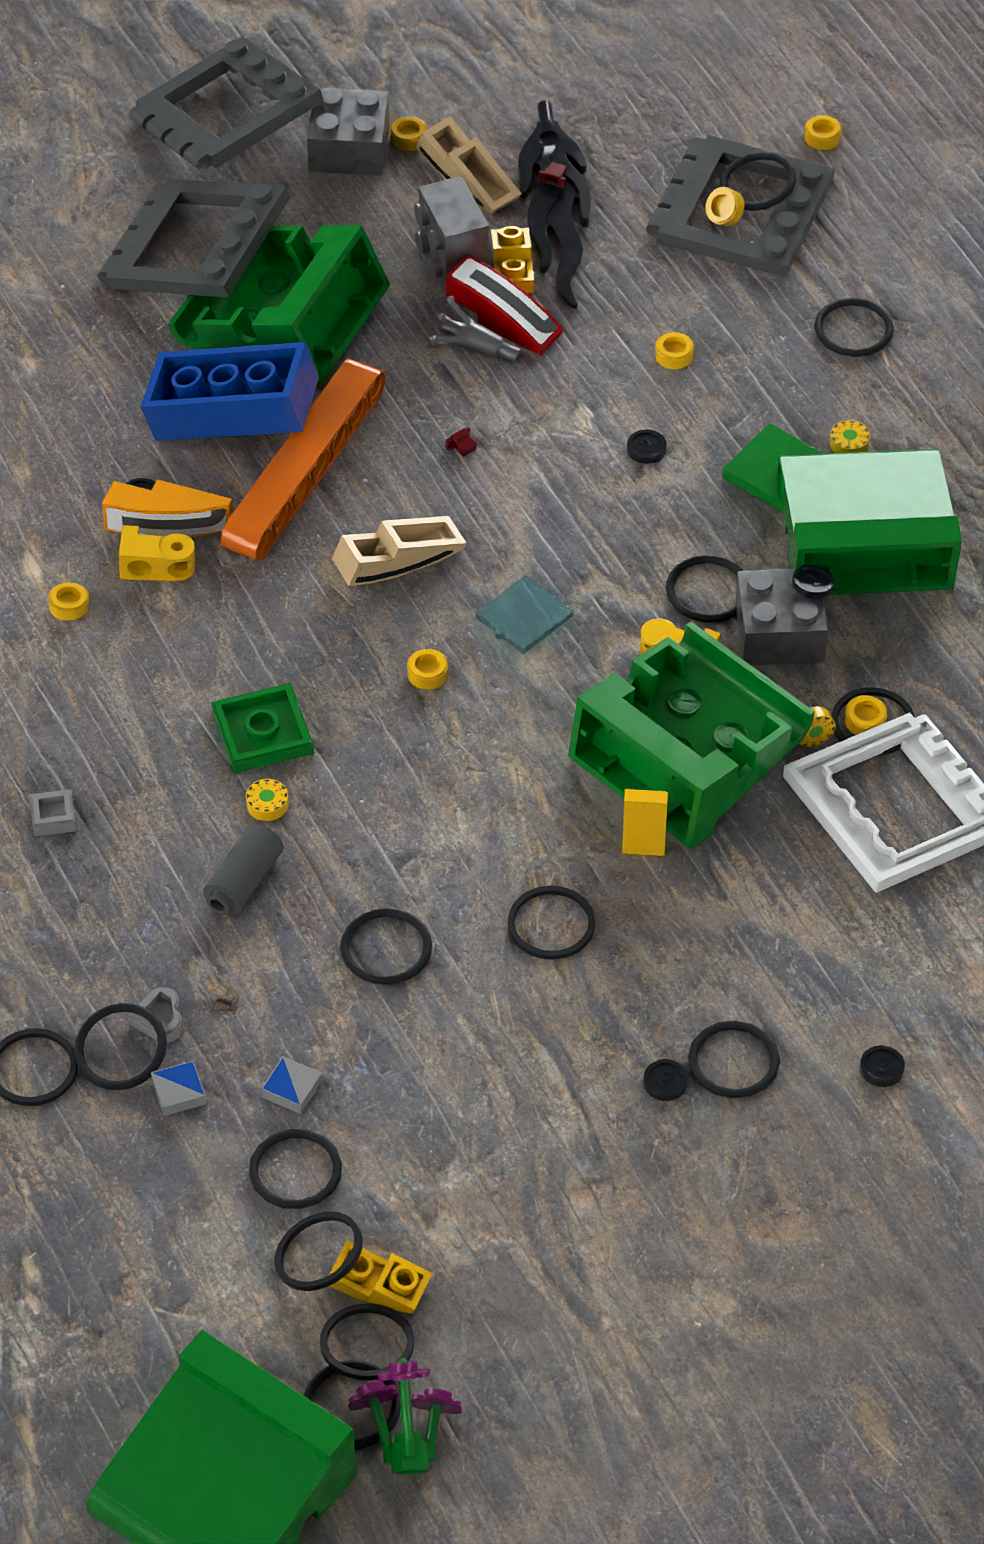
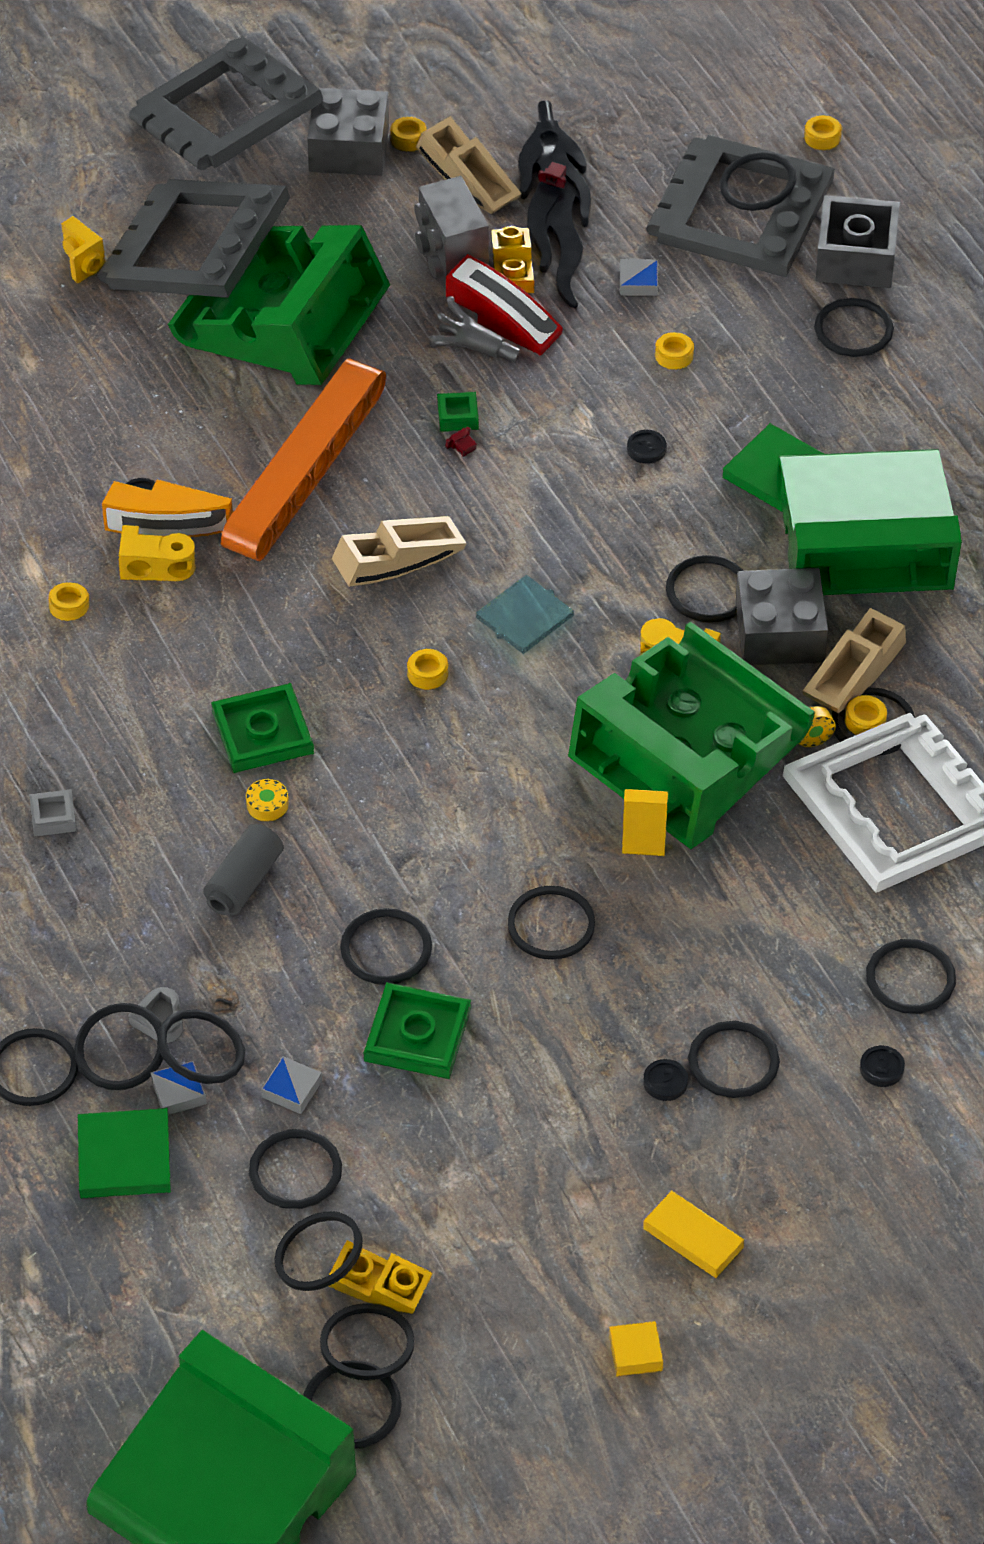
(83, 248): none -> yellow bracket
(124, 1153): none -> green tile
(185, 1072): none -> black piece
(230, 391): blue brick -> none
(408, 1452): plant -> none
(417, 1030): none -> green tile
(457, 411): none -> green tile
(636, 1348): none -> yellow tile
(639, 277): none -> light grey tile
(693, 1234): none -> yellow tile
(725, 206): yellow tile -> none
(812, 581): black piece -> none
(849, 437): yellow tile -> none
(856, 661): none -> tan slope
(857, 241): none -> flat silver brick
(907, 1008): none -> black piece

